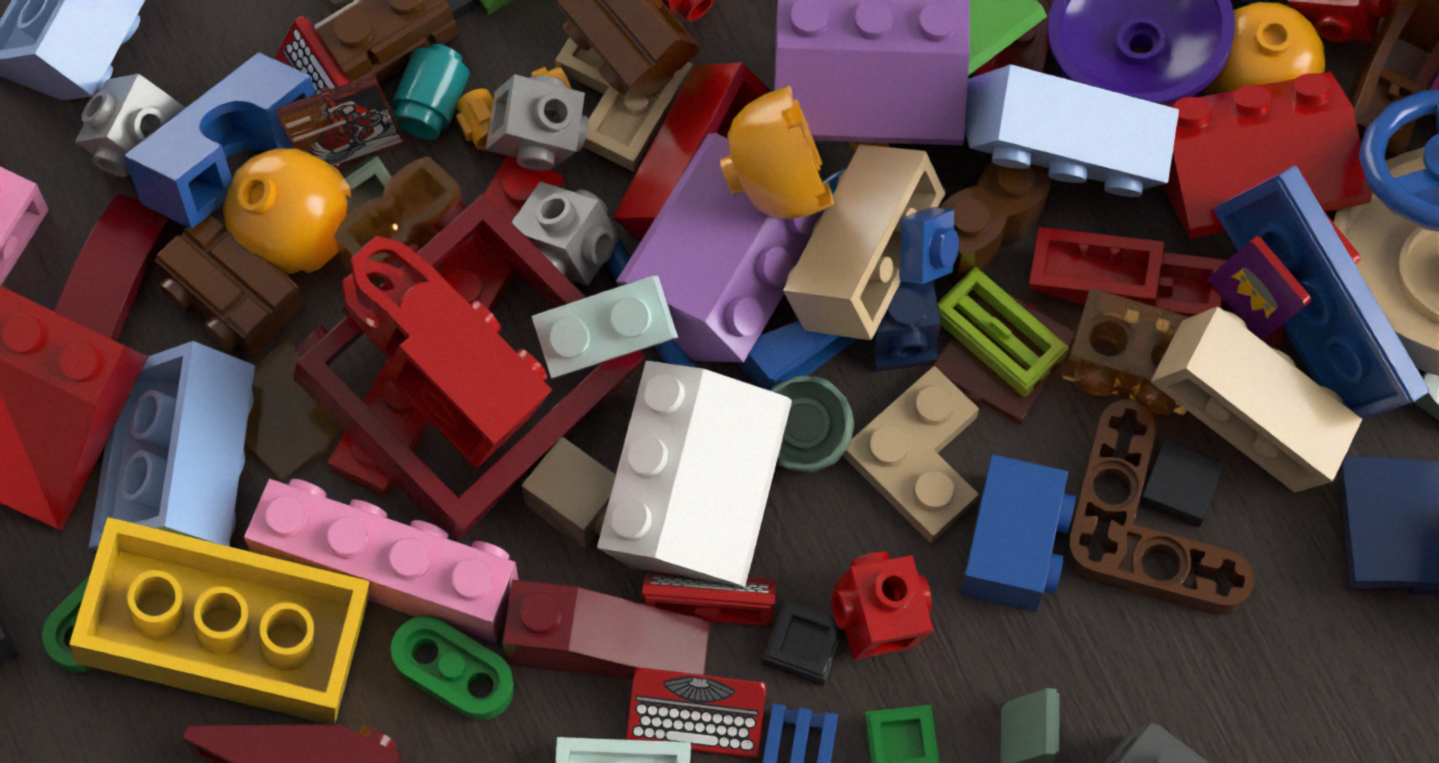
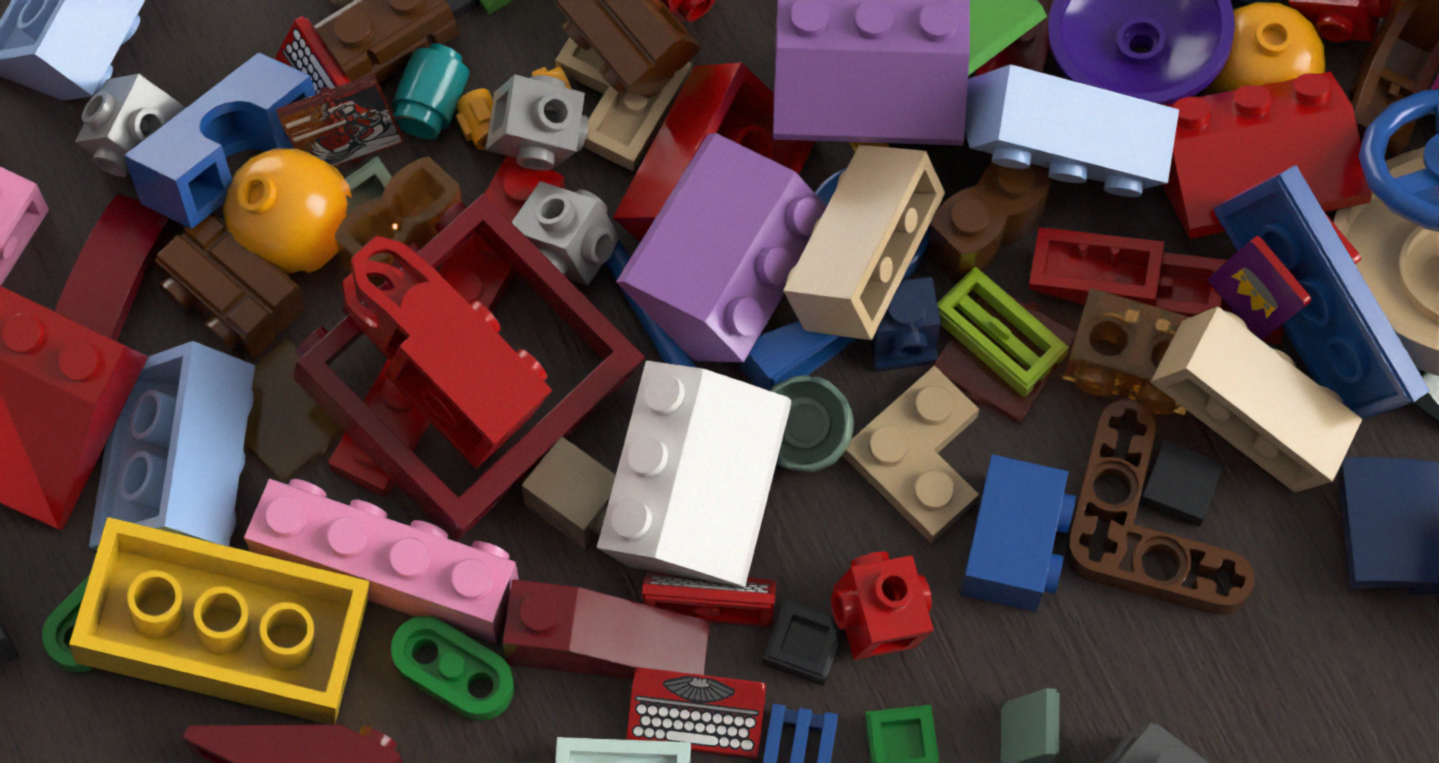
(604, 326): light aqua plate -> none
(775, 158): light orange cylinder -> none
(927, 245): blue plate -> none

